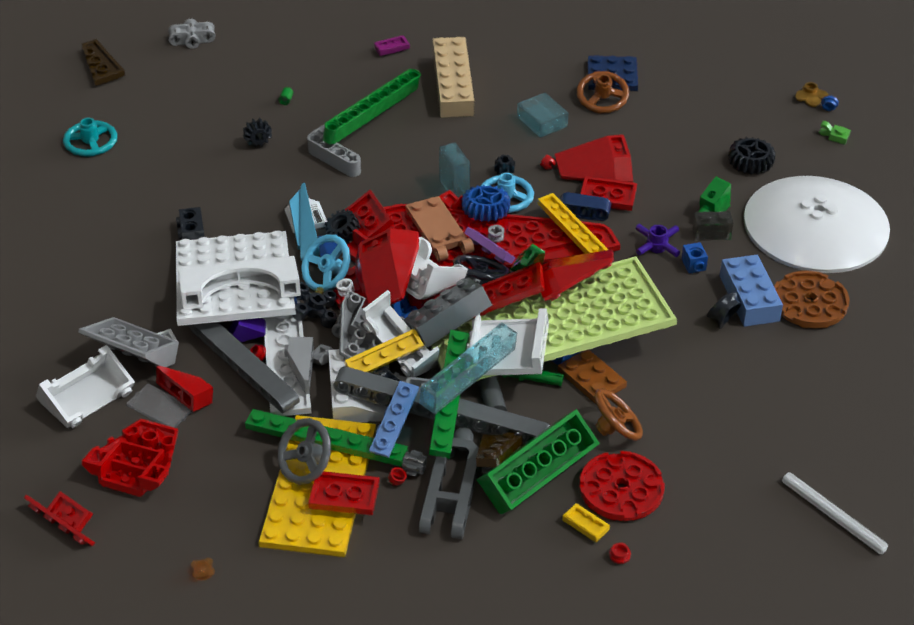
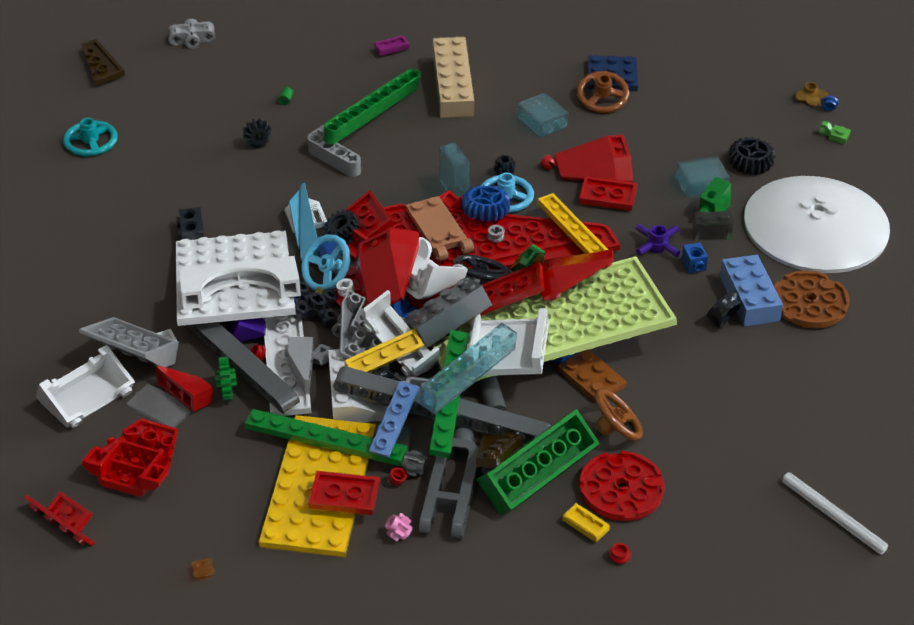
(225, 378): none -> green gear
(307, 451): dark grey piece -> none
(398, 527): none -> bright pink gear
(489, 246): medium lavender plate -> none
(546, 377): green pin -> none
(587, 206): dark blue beam -> none
(698, 174): none -> clear light blue brick

